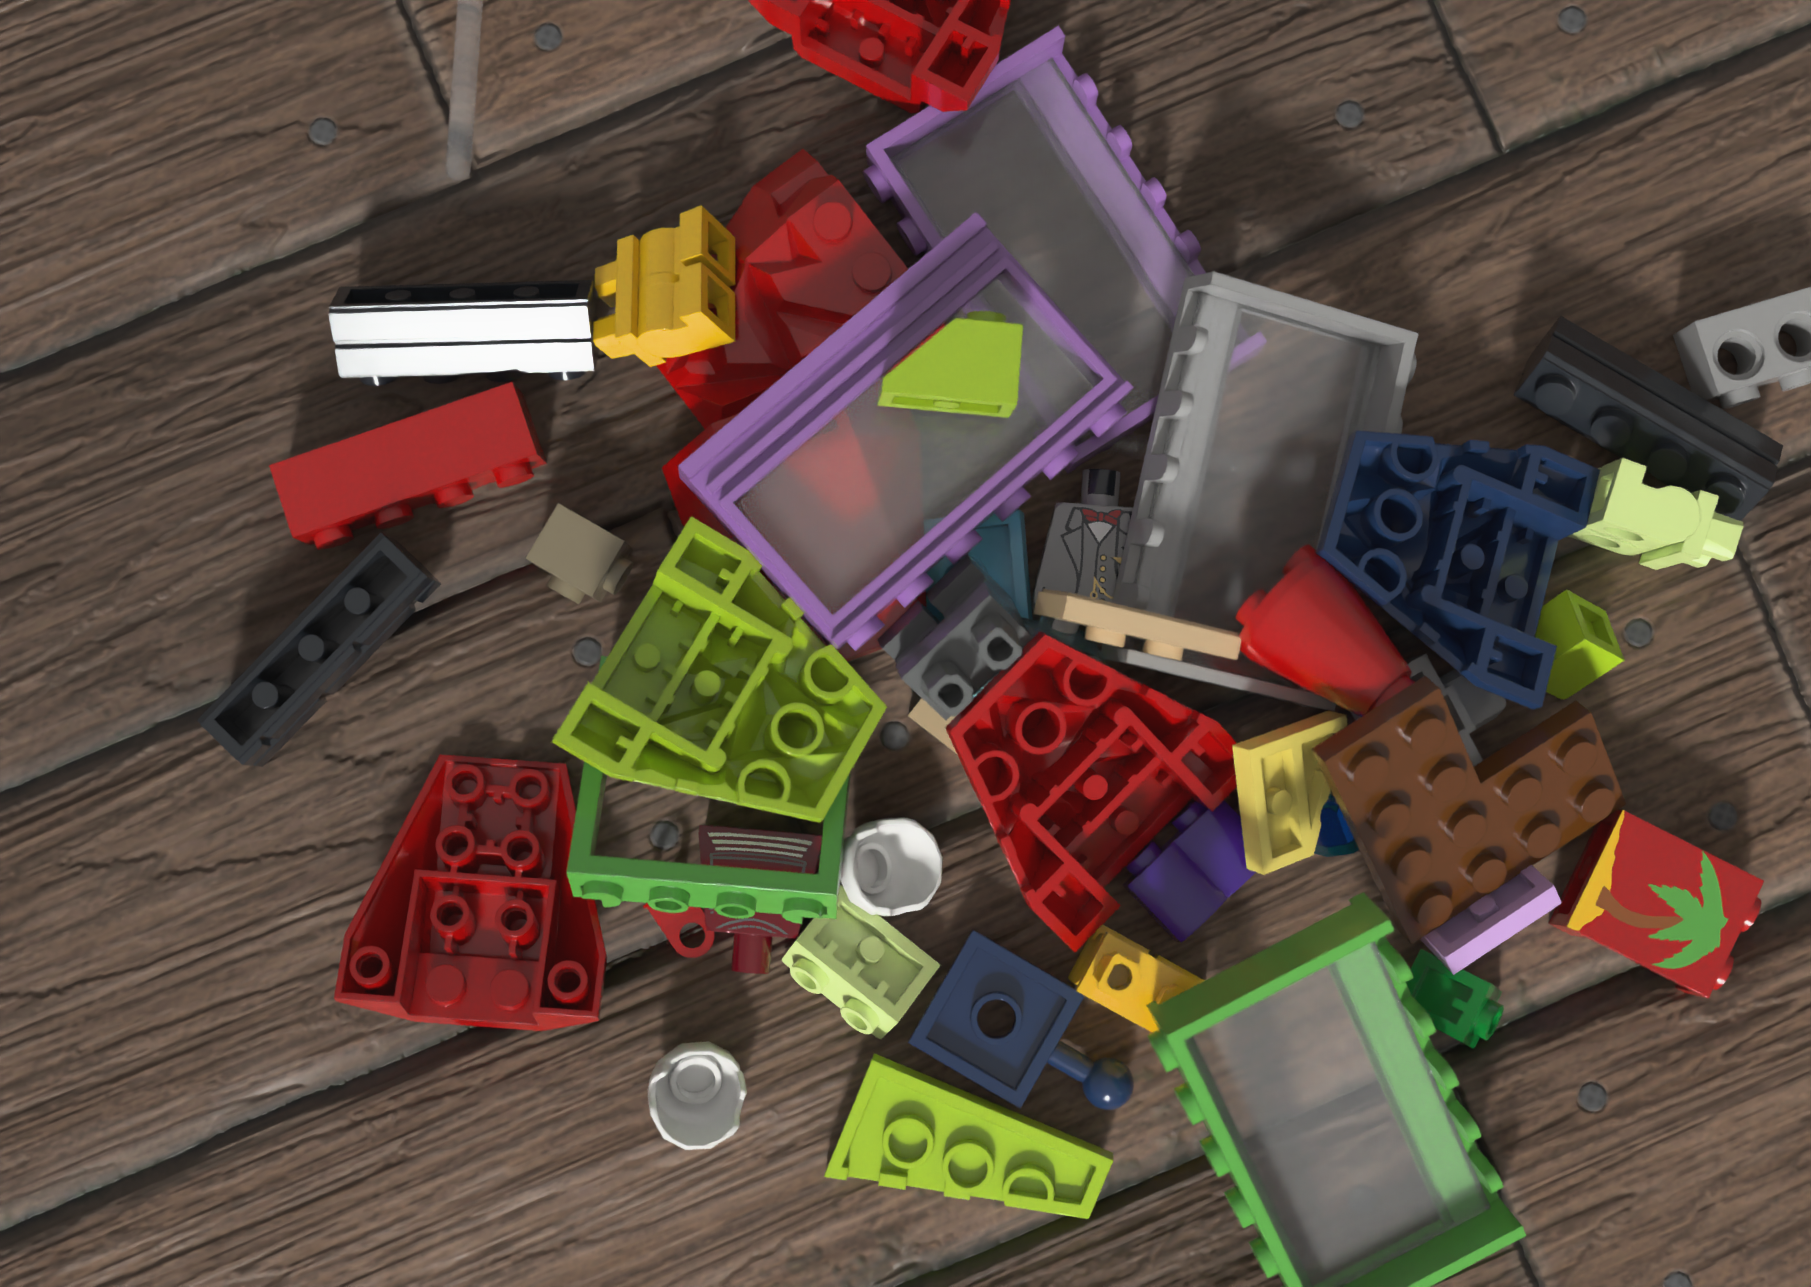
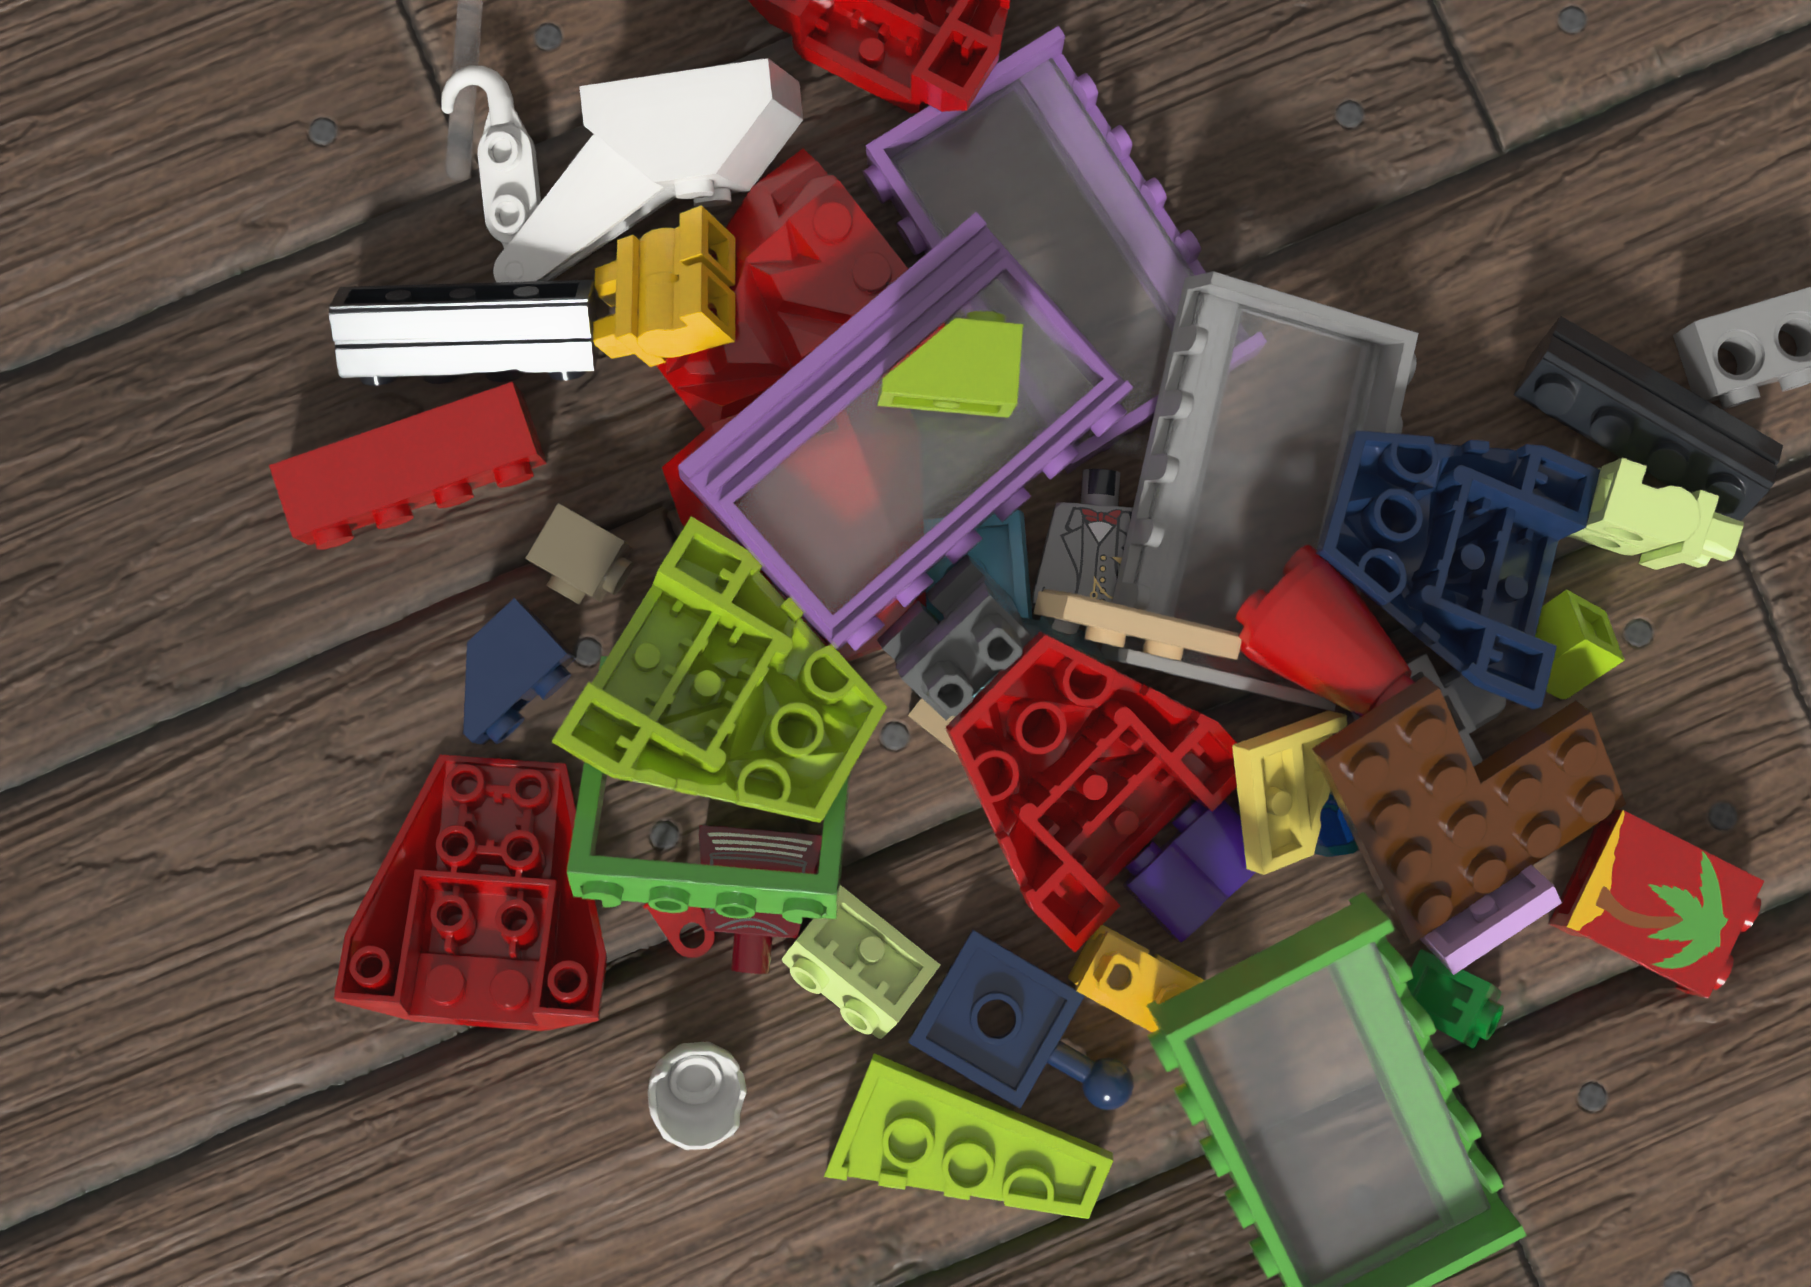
(318, 652): black brick -> none
(507, 668): none -> dark blue slope
(650, 143): none -> white slope
(891, 866): white hair -> none

